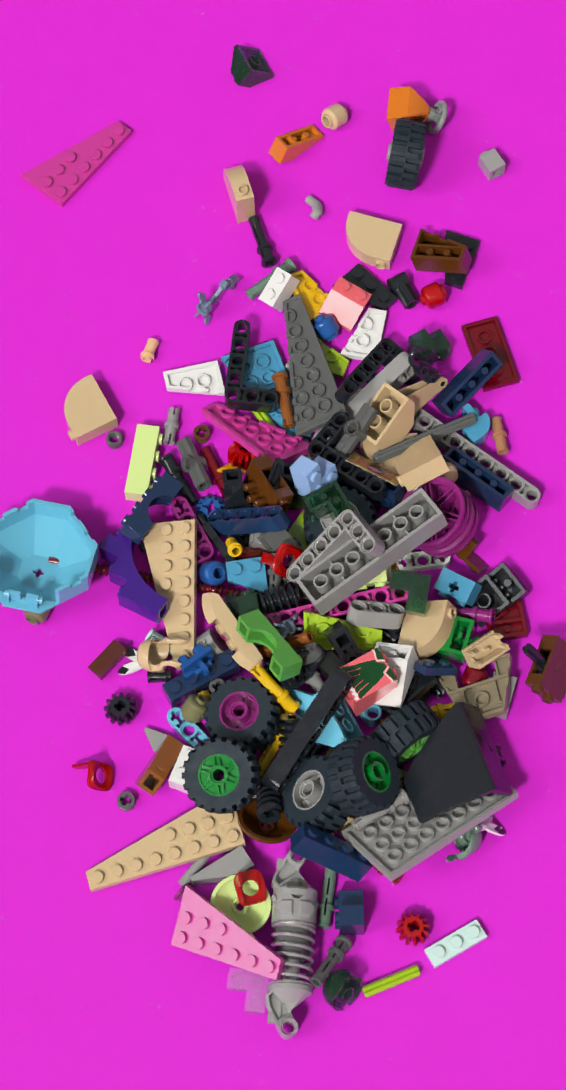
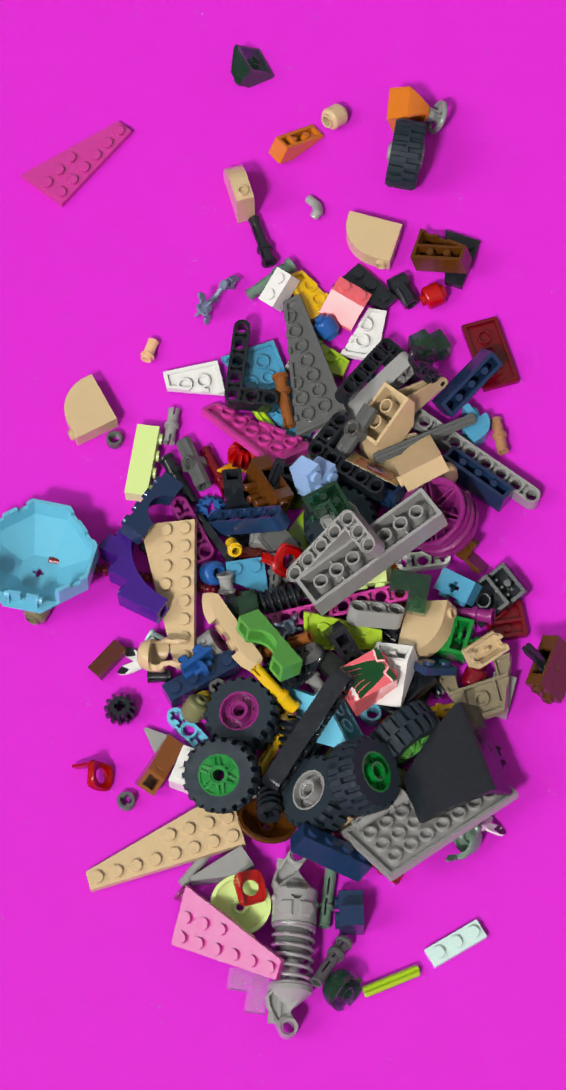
(198, 439): reddish brown bush -> none
(226, 583): none -> light grey bush
(407, 923): red gear -> none
(491, 164): light grey brick -> none

